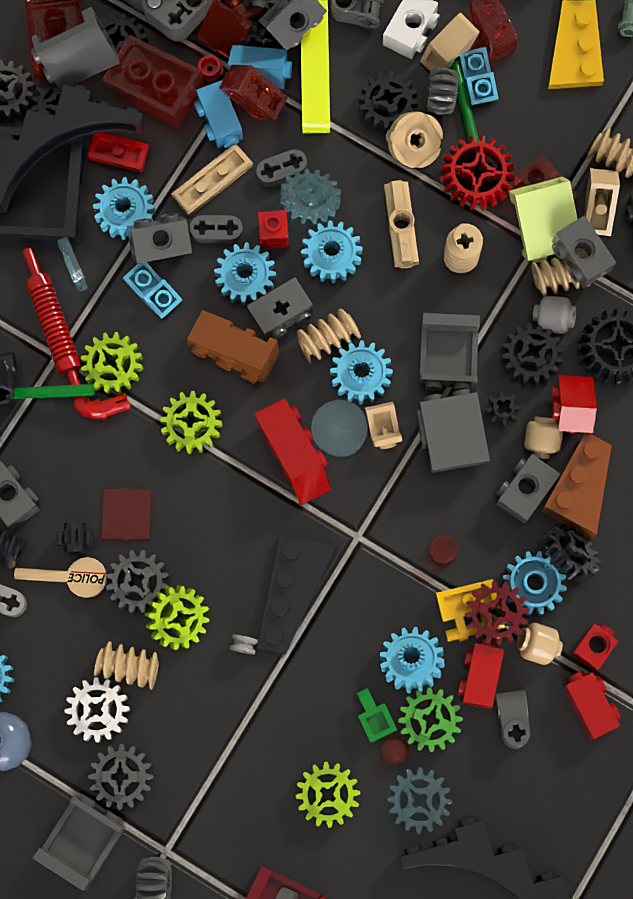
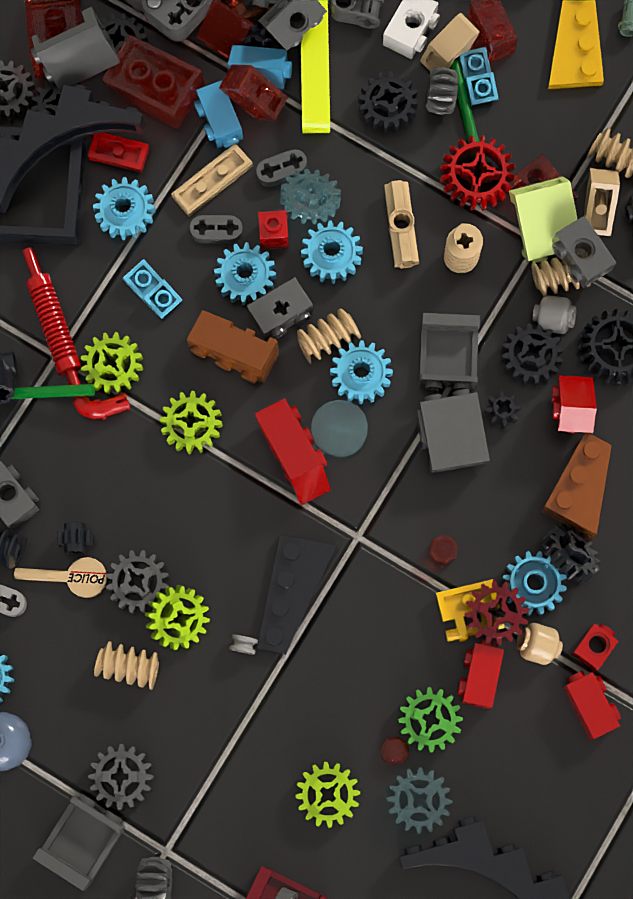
(72, 264): clear light blue tile -> none
(88, 701): white gear -> none
(126, 514): clear red piece -> none
(174, 244): dark grey brick -> none
(214, 63): red plate -> none
(375, 720): green plate -> none
(383, 425): tan bracket -> none
(412, 645): medium azure gear -> none
(429, 142): tan plate -> none
(513, 712): dark grey piece -> none
(539, 476): dark grey brick -> none
(543, 437): tan head -> none

